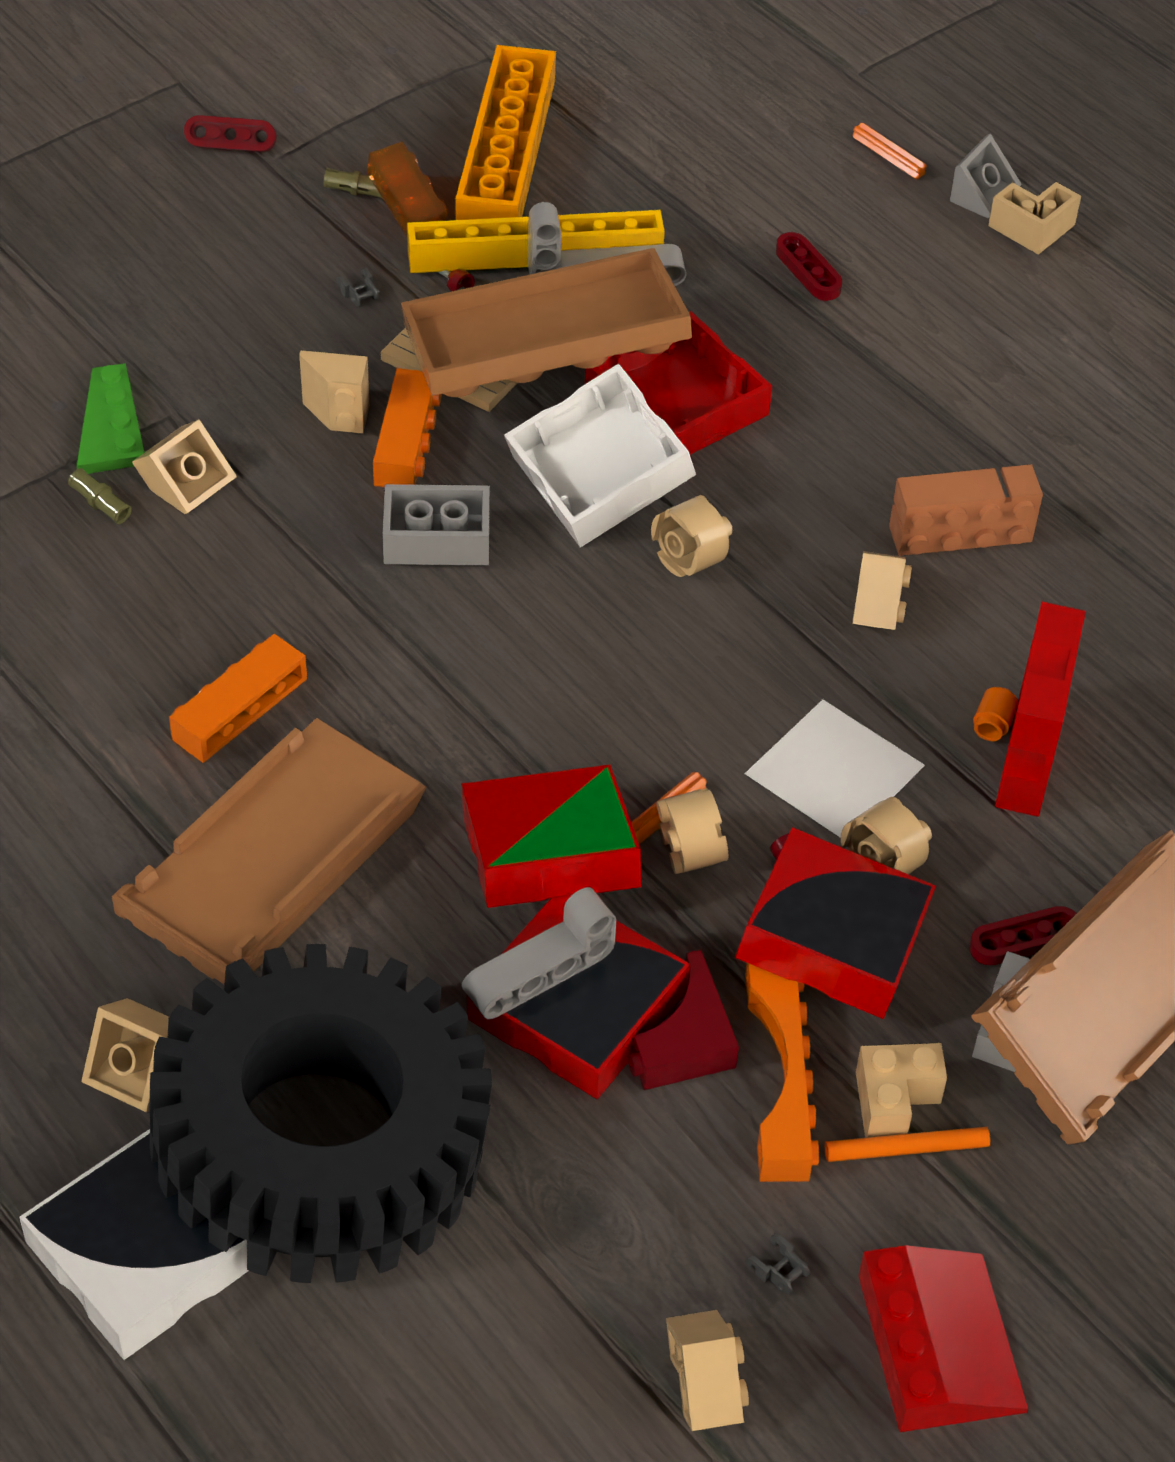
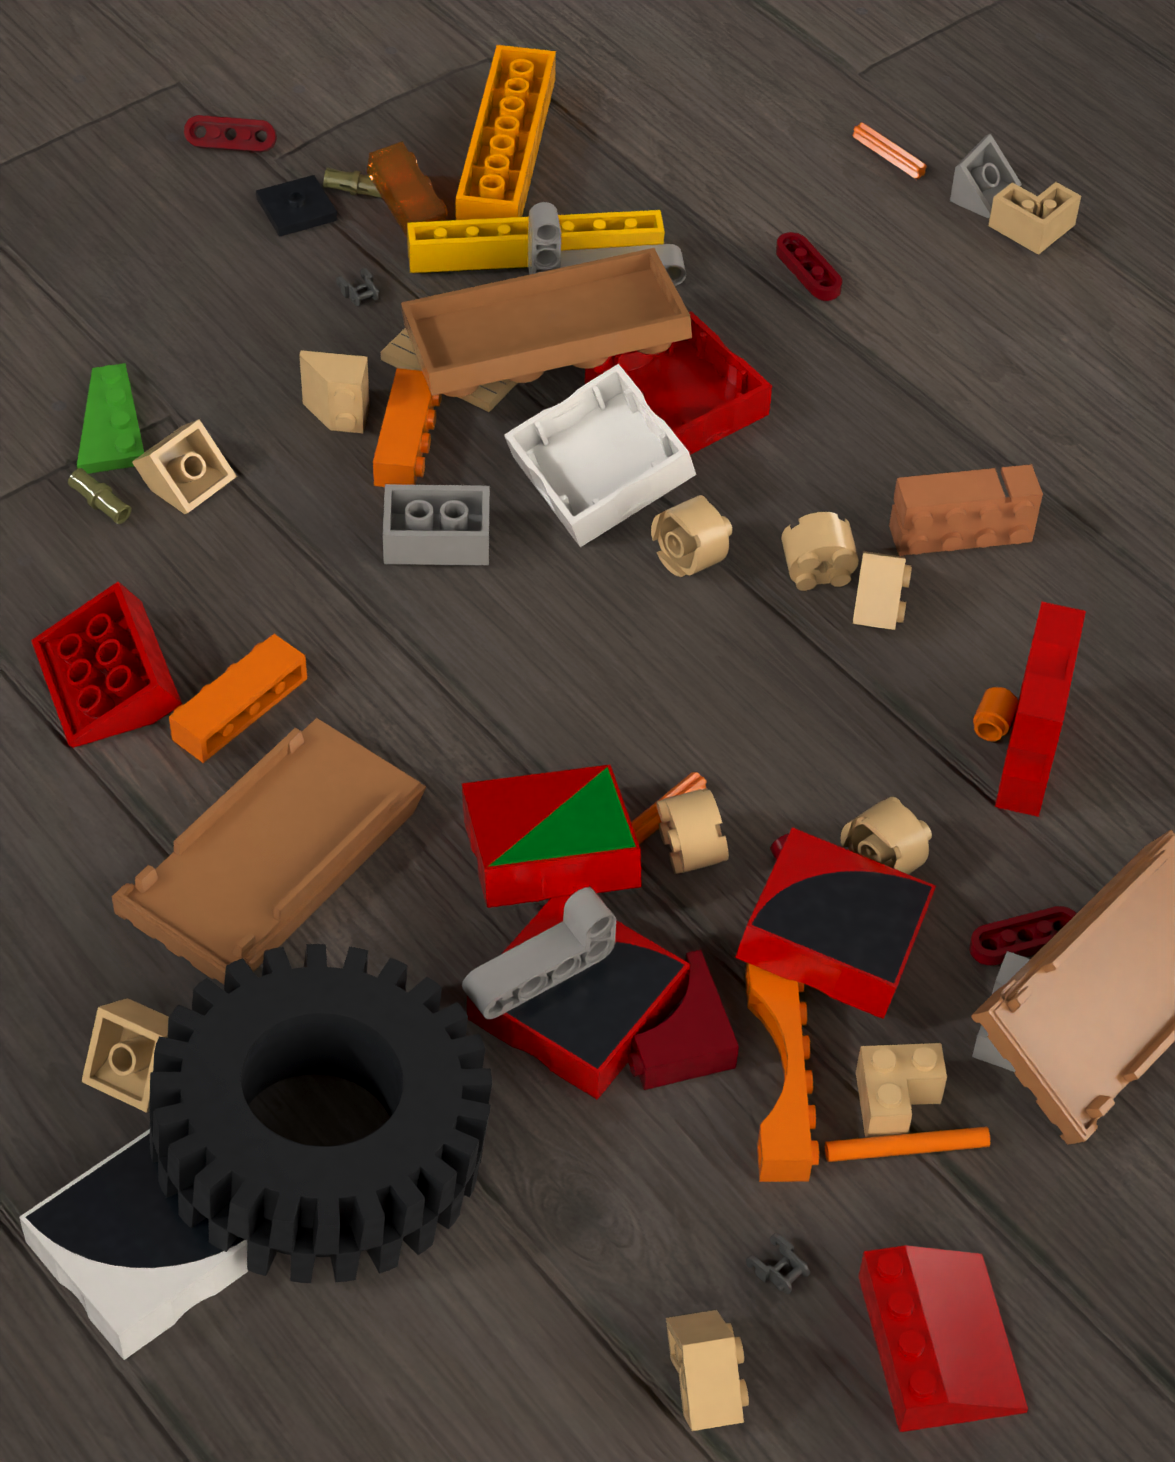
(105, 668): none -> red slope
(296, 205): none -> black plate
(454, 279): dark red hinge -> none
(820, 551): none -> tan brick
(833, 767): white sticker -> none

